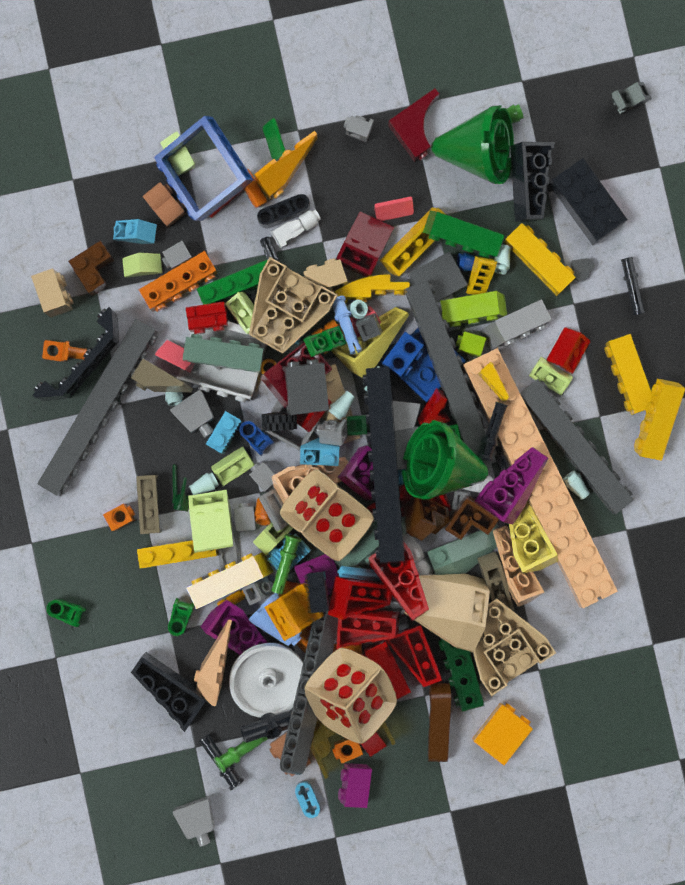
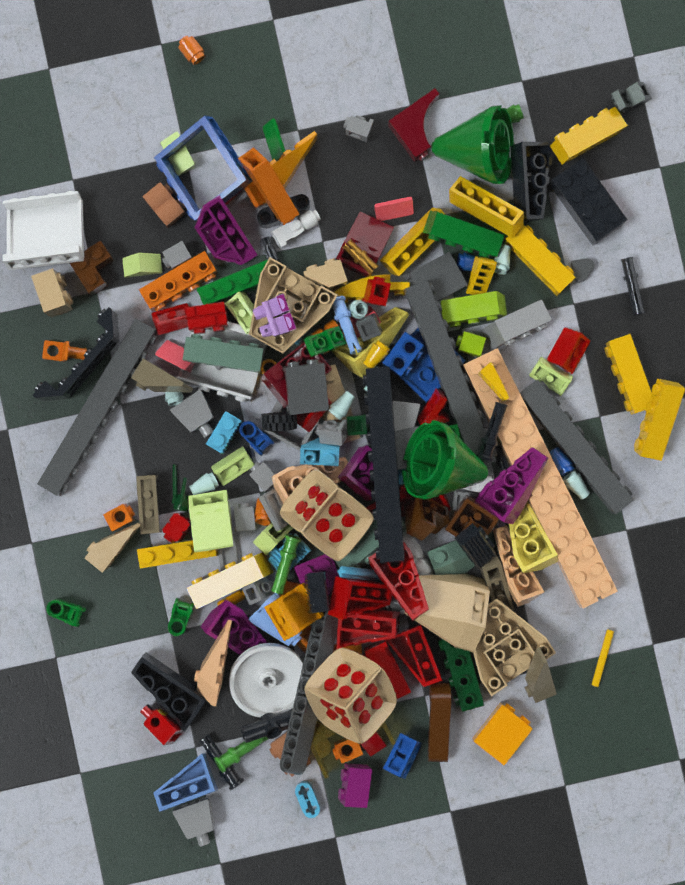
(44, 230): none -> white panel
(107, 549): none -> tan slope
(135, 231): medium azure slope -> none
(167, 730): none -> red torso
(170, 319): none -> red slope
(177, 528): none -> red brick
(187, 785): none -> medium blue wedge
(191, 49): none -> orange brick
(223, 233): none -> magenta wedge
(269, 185): none -> orange slope
(272, 309): none -> lavender hips
(360, 256): none -> pearl gold pin
(376, 353): none -> yellow cone
(381, 296): none -> red brick
(402, 756): none -> blue brick
(475, 545): none -> black brick
(486, 207): none -> yellow brick
(539, 678): none -> dark tan slope
(561, 461): none -> blue cone
(588, 135): none -> yellow brick
(602, 658): none -> yellow bar

